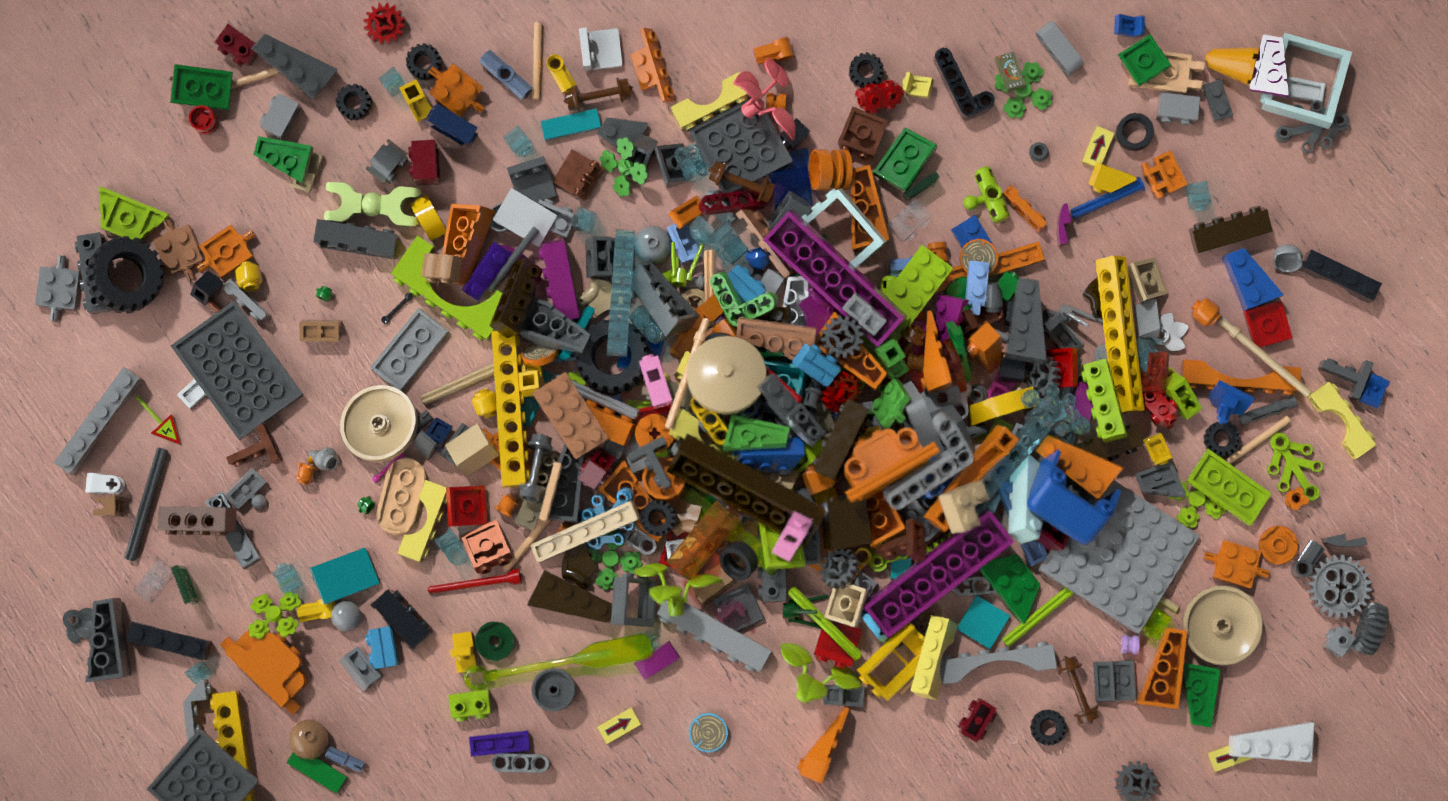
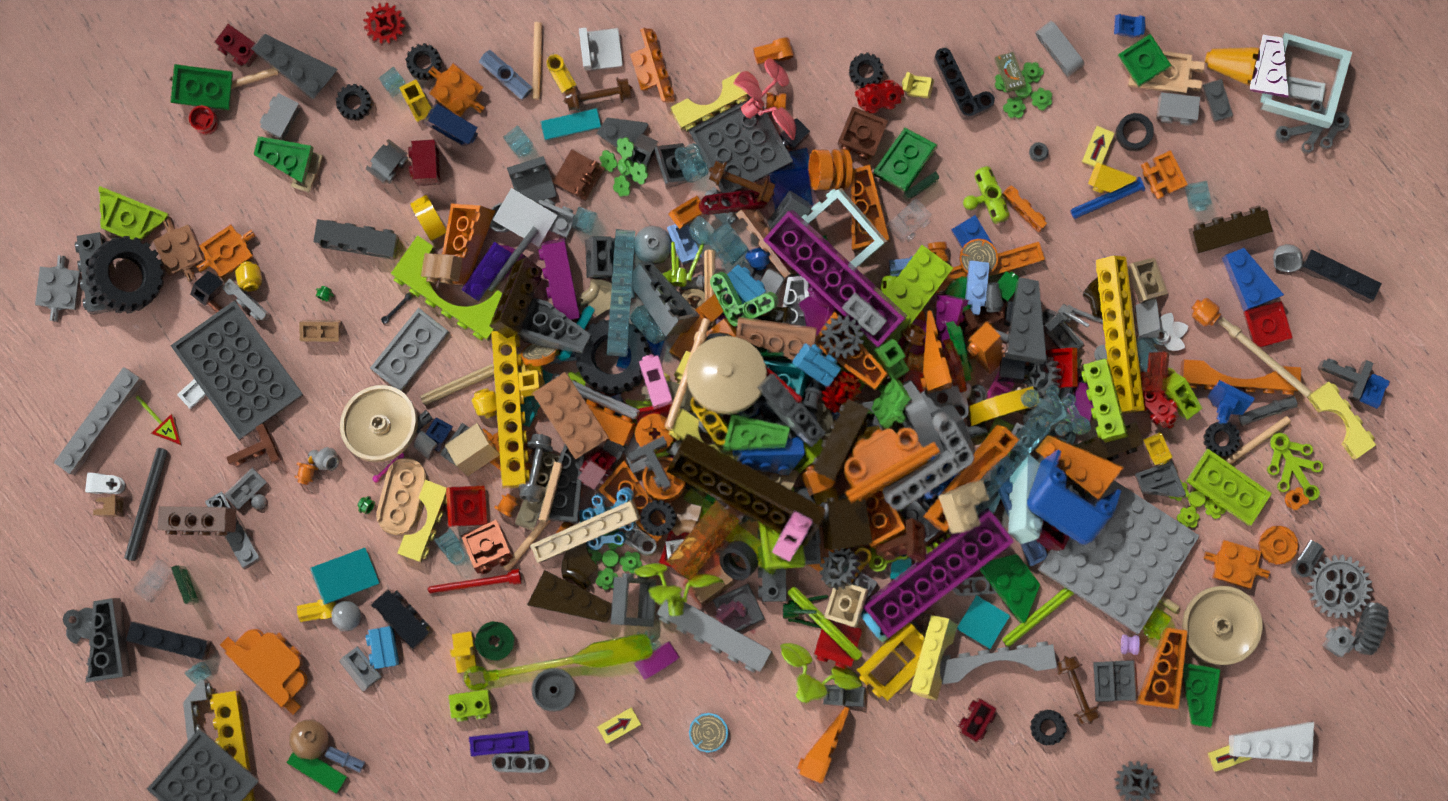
(273, 614): lime plant -> none
(287, 577): clear light blue brick -> none
(372, 204): yellowish green piece -> none
(1063, 220): magenta slope -> none
(1340, 541): dark grey slope -> none

